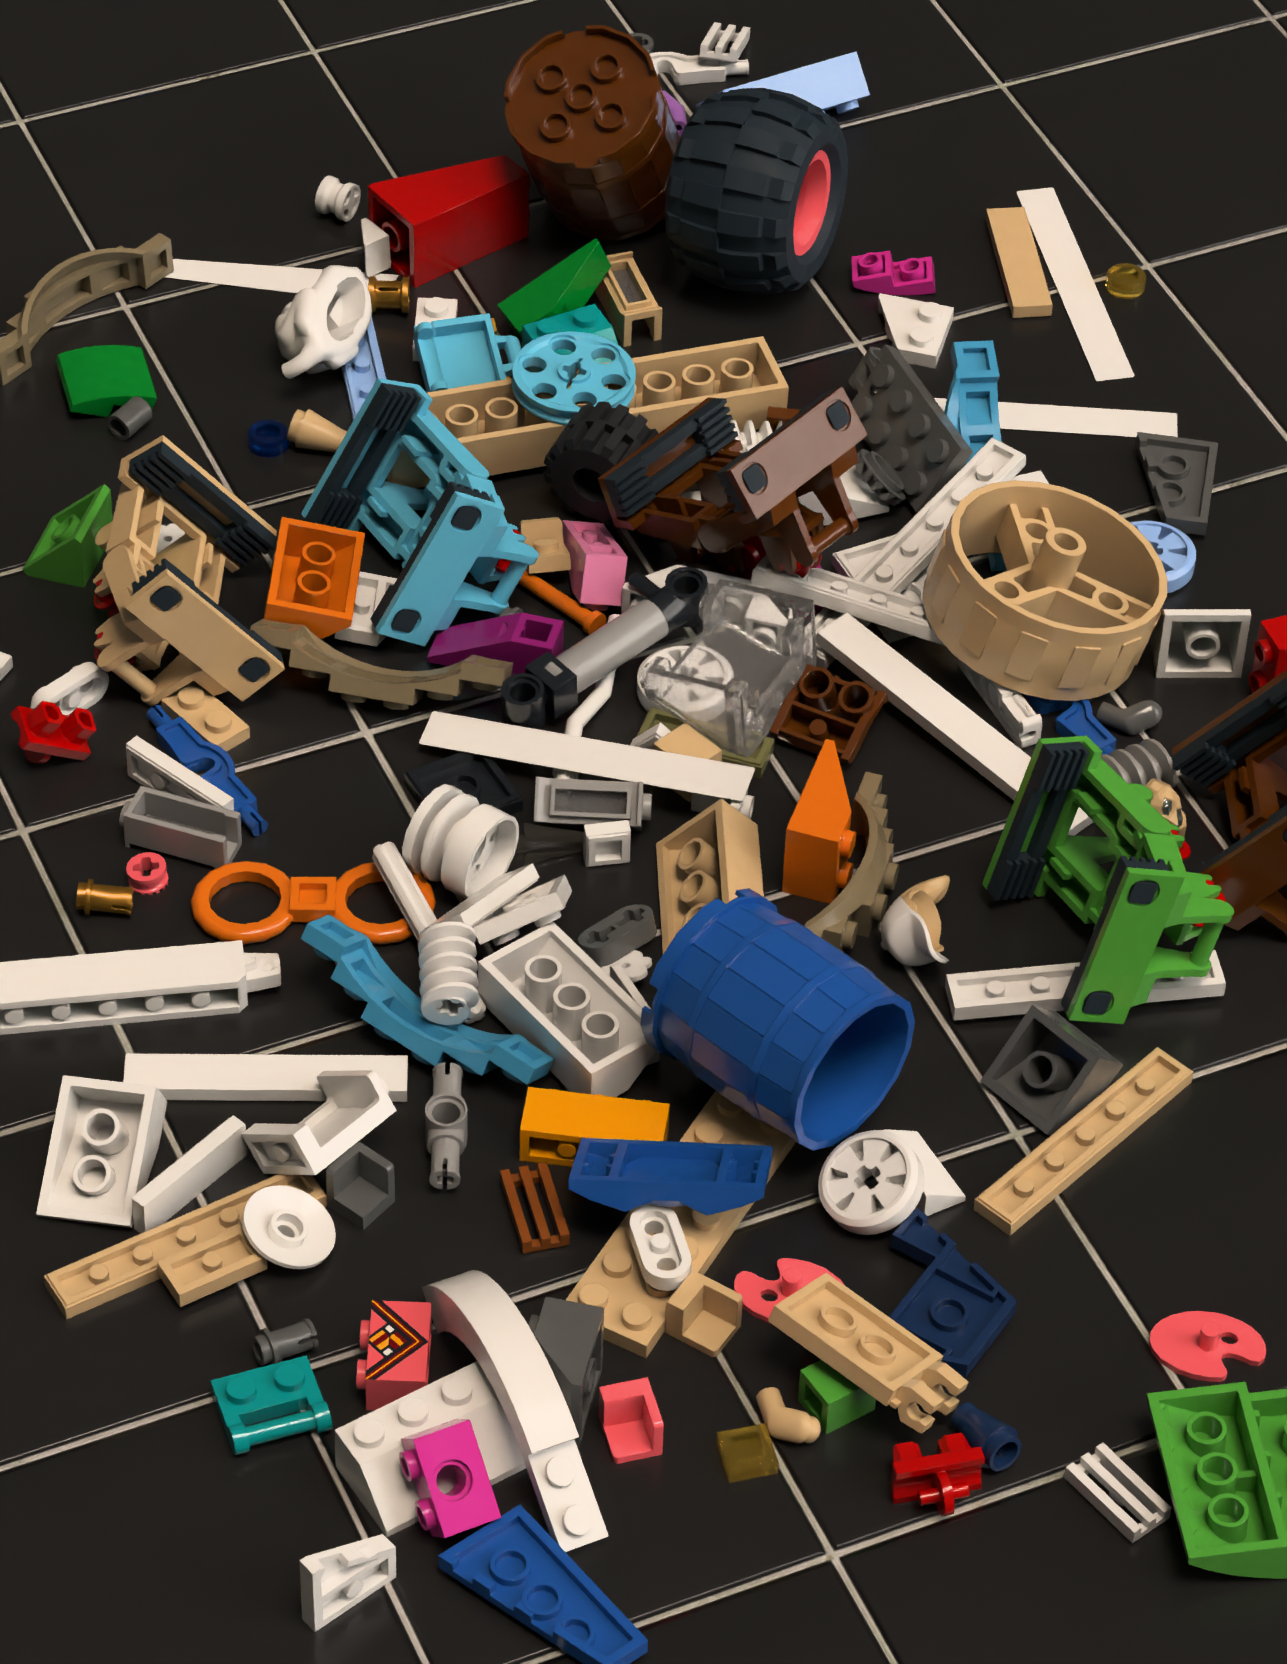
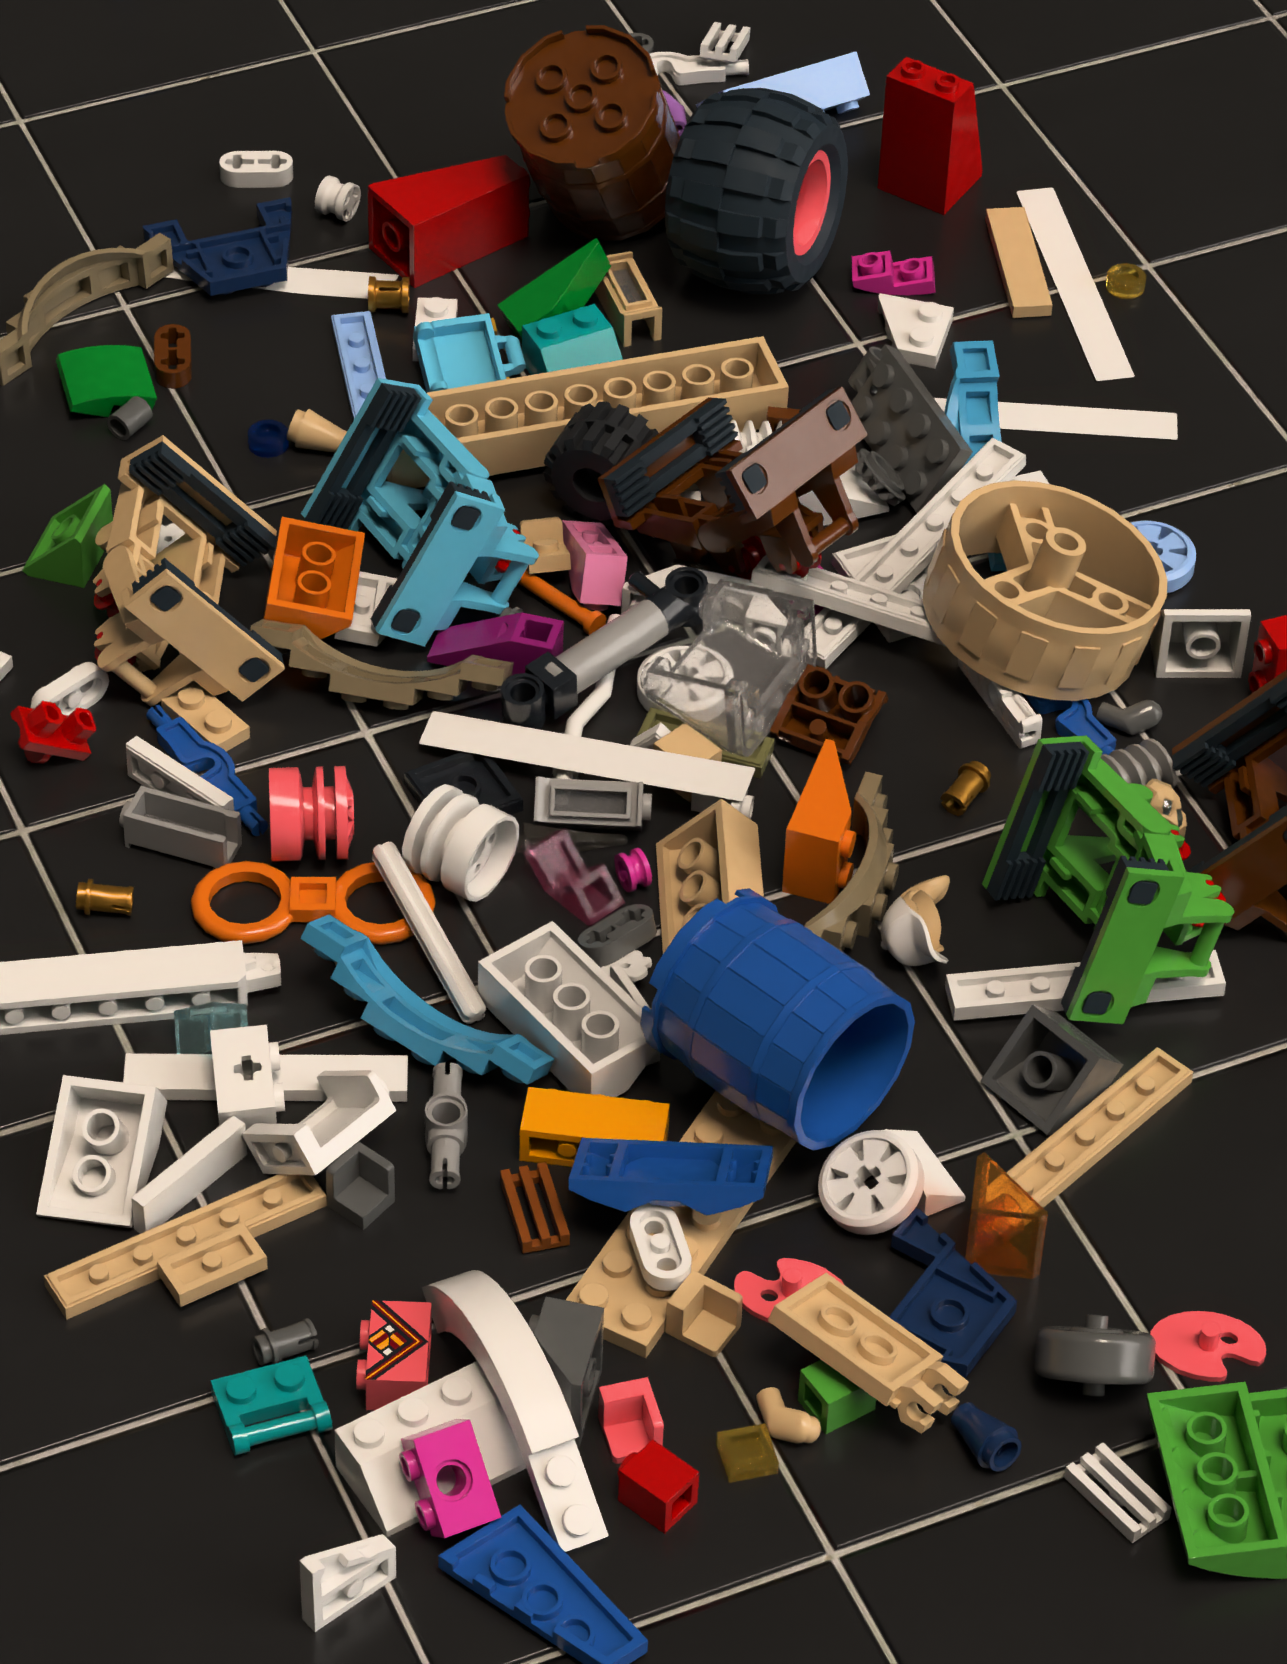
(147, 884): coral bush -> none
(168, 356): none -> reddish brown beam
(195, 1023): none -> clear light blue panel
(236, 258): none -> dark blue wing
(240, 1056): none -> white brick
(256, 169): none -> white beam
(288, 1227): white dish -> none
(309, 813): none -> coral wheel
(324, 322): white piece -> none
(375, 248): white slope -> none
(448, 972): white piece -> none
(491, 896): white tile -> none
(536, 905): white plate -> none
(560, 370): medium azure wedge -> none
(563, 875): none -> clear pink slope
(606, 843): white tile -> none
(633, 870): none -> dark pink bush
(657, 1485): none -> red brick
(929, 136): none -> red slope
(931, 706): white tile -> none
(936, 1477): red hips -> none
(972, 779): none -> pearl gold pin
(1004, 1224): none -> clear orange slope
(1095, 1355): none -> dark grey wheel
(1179, 478): dark grey wing -> none

